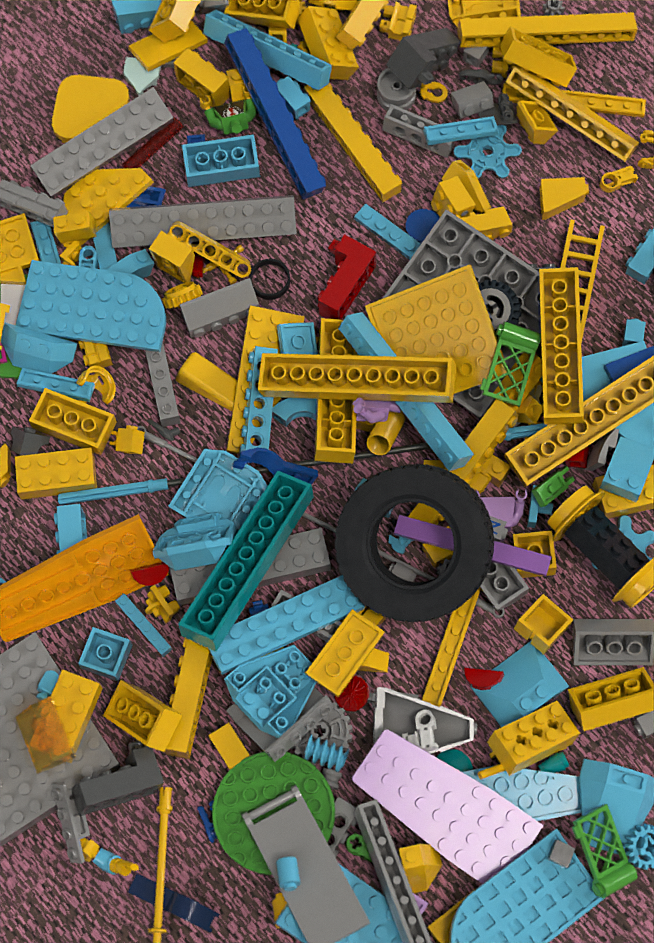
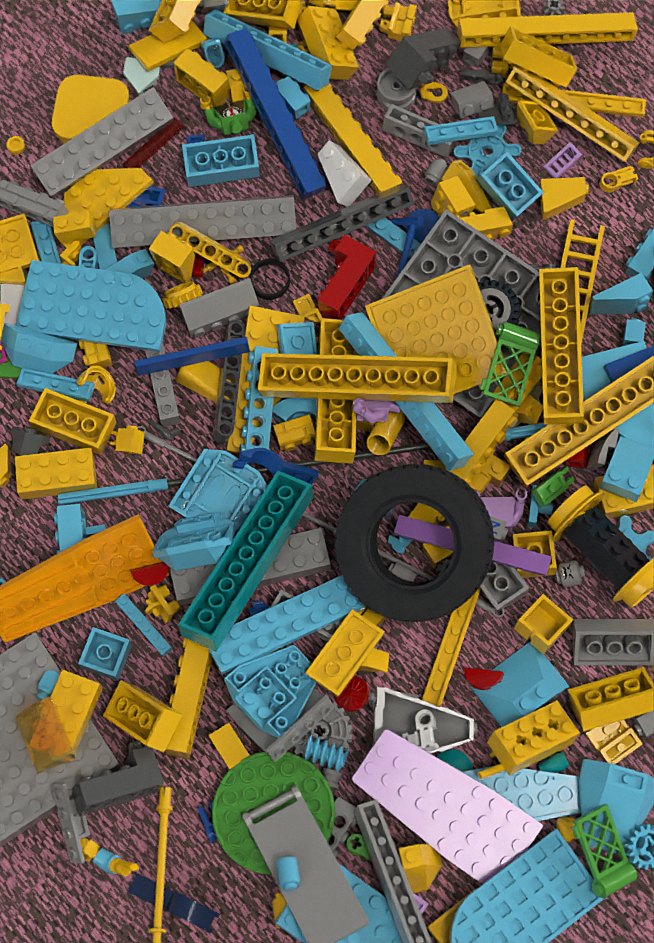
(15, 145): none -> yellow tile
(94, 530): none -> medium azure tile
(192, 356): none -> blue tile
(213, 52): none -> rock
(228, 389): none -> dark grey beam
(294, 433): none -> yellow brick
(307, 308): none -> yellow slope
(341, 222): none -> dark grey brick
(343, 173): none -> white wedge
(412, 225): none -> blue bar
(435, 172): none -> light grey brick
(509, 185): none -> medium azure brick
(561, 853): flat silver tile -> none
(564, 826): none -> yellow cone
(570, 573): none -> light grey head
(572, 161): none -> lavender slope
(613, 741): none -> yellow slope
(623, 298): none -> medium azure slope

